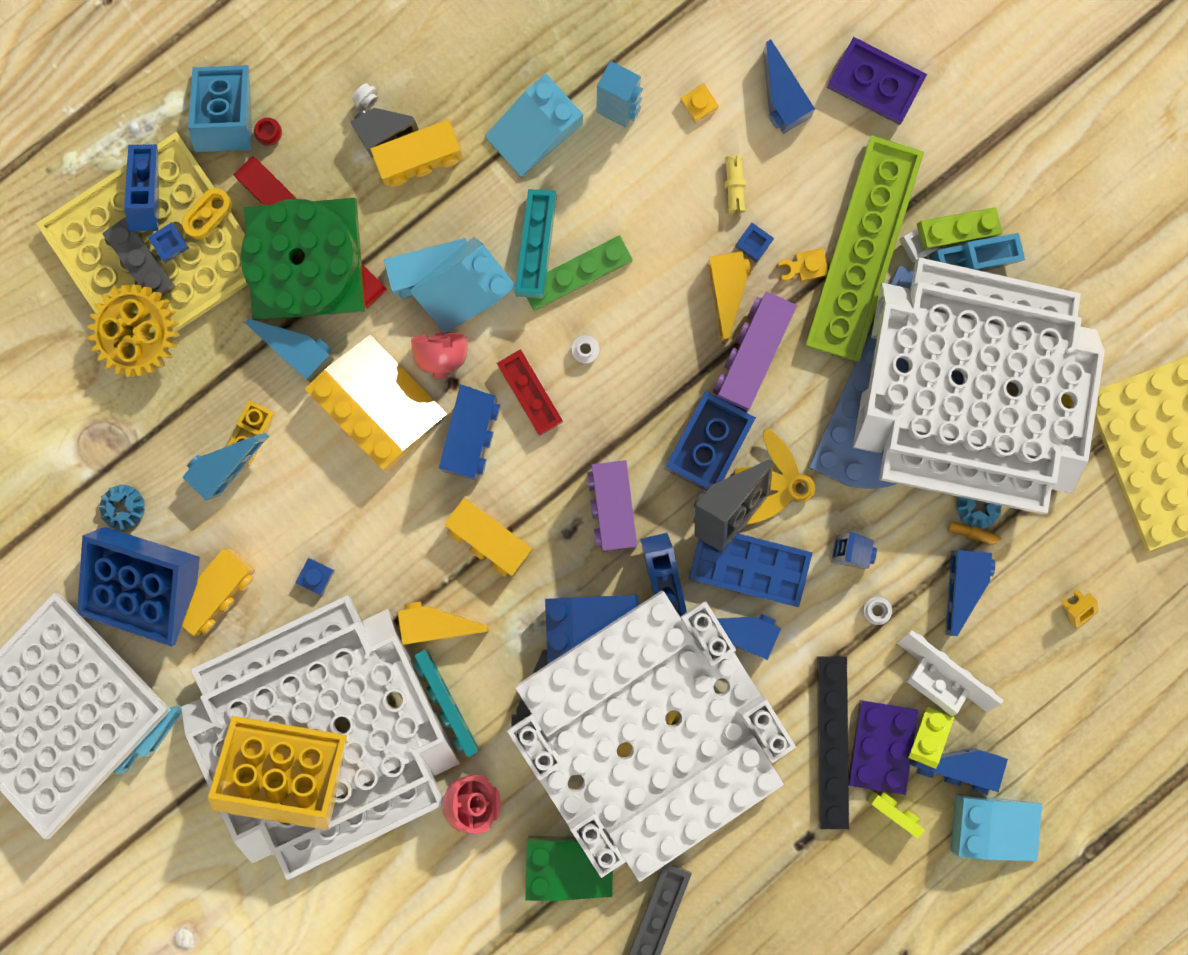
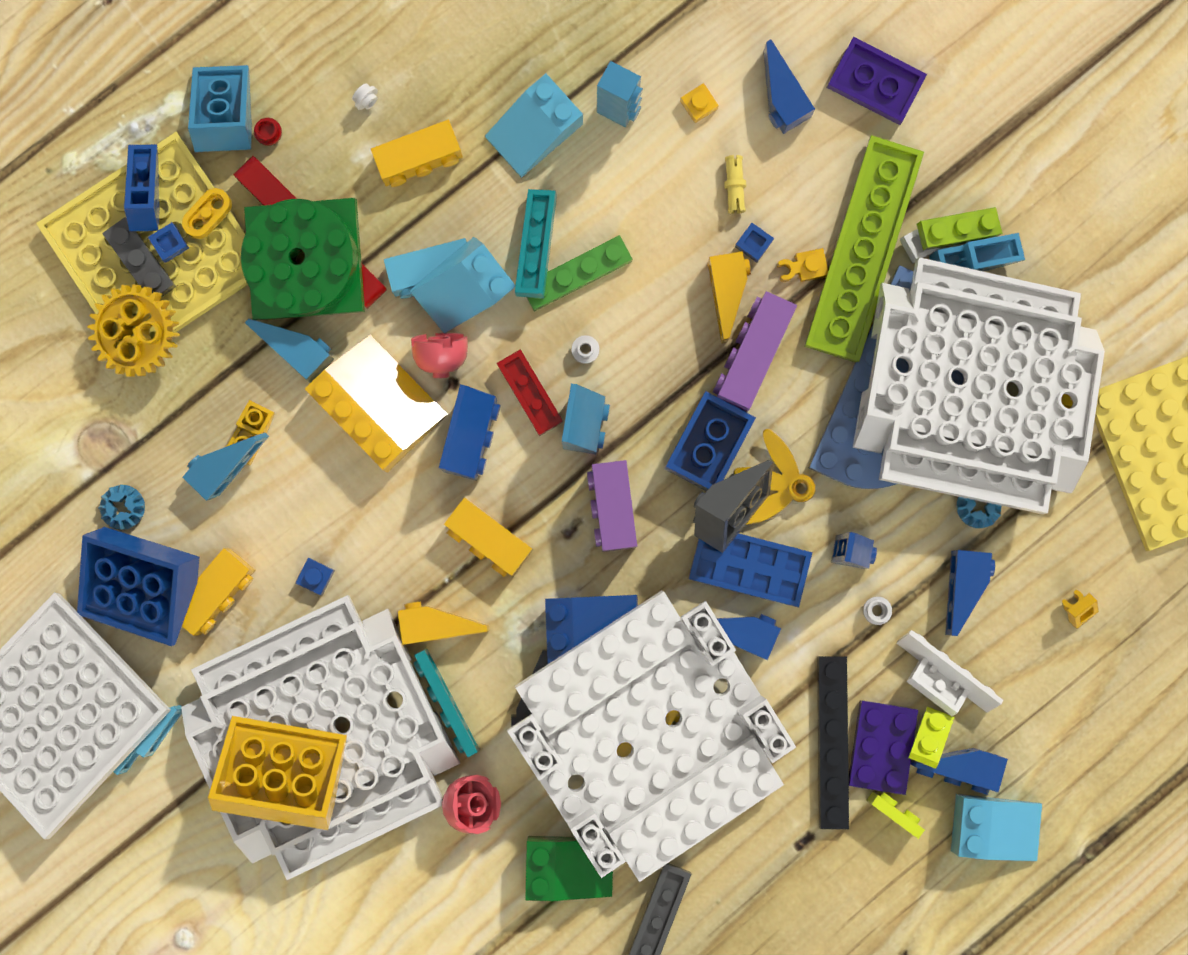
(381, 126): dark grey slope -> none
(583, 420): none -> dark azure slope
(663, 569): blue slope -> none
(973, 533): light orange piece -> none

